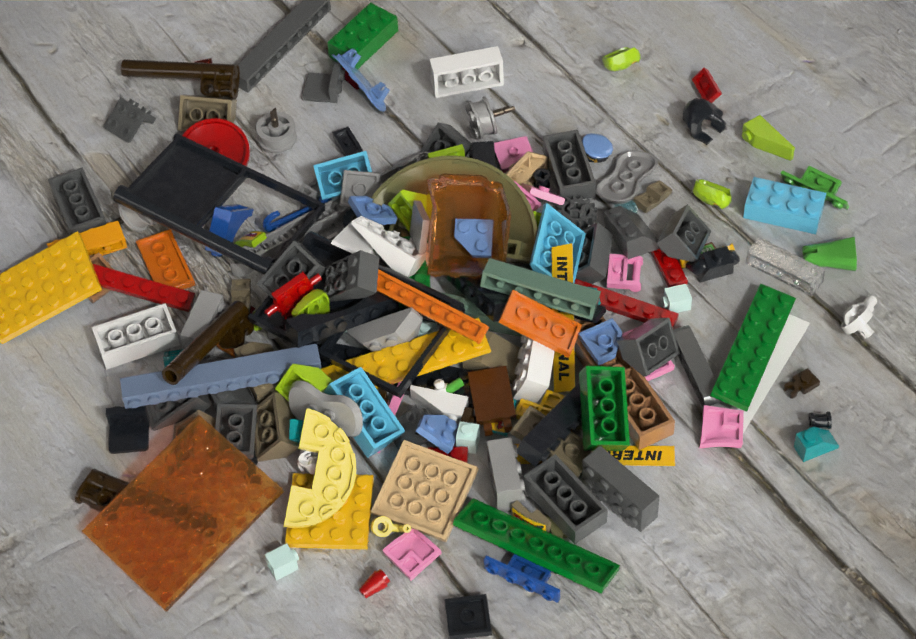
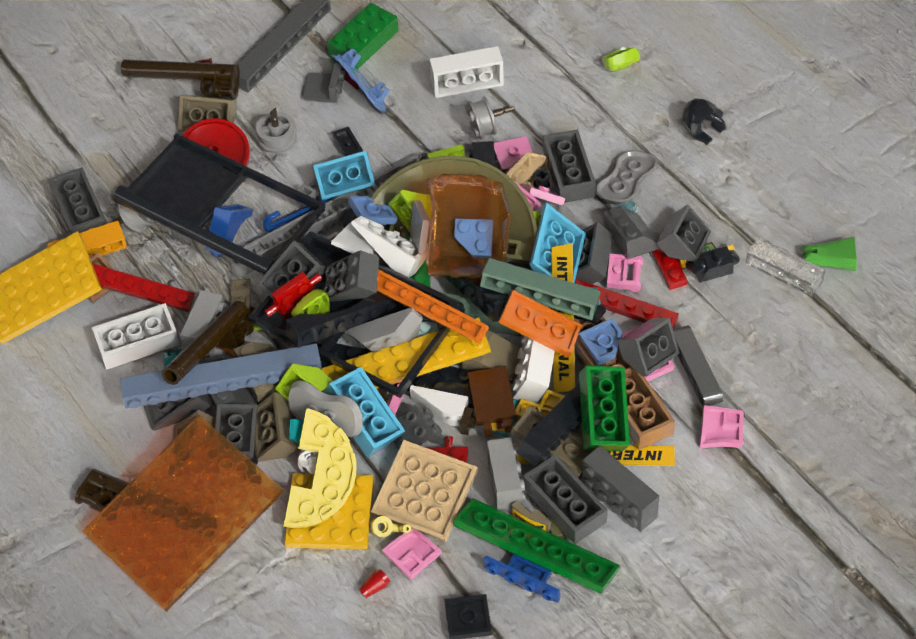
(127, 119): dark grey bracket -> none
(128, 429): black bracket -> none
(165, 260): orange tile -> none
(251, 239): lime slope -> none
(282, 561): light aqua brick -> none
(358, 184): light grey tile -> none
(438, 430): medium blue plate -> none
(443, 137): dark grey slope -> none
(450, 388): arm -> none
(468, 436): light aqua brick -> none
(577, 210): dark grey gear -> none
(597, 147): medium blue piece -> none
(654, 195): dark tan slope -> none
(677, 298): light aqua brick -> none
(706, 85): red plate -> none
(712, 193): lime piece -> none
(753, 347): green plate -> none
(767, 138): lime slope -> none
(784, 205): medium azure brick -> none
(787, 342): white sticker -> none
(803, 381): dark brown plate -> none
(814, 443): teal slope -> none
(818, 181): bright green bracket -> none
(820, 420): black bush -> none
(857, 317): white pin -> none

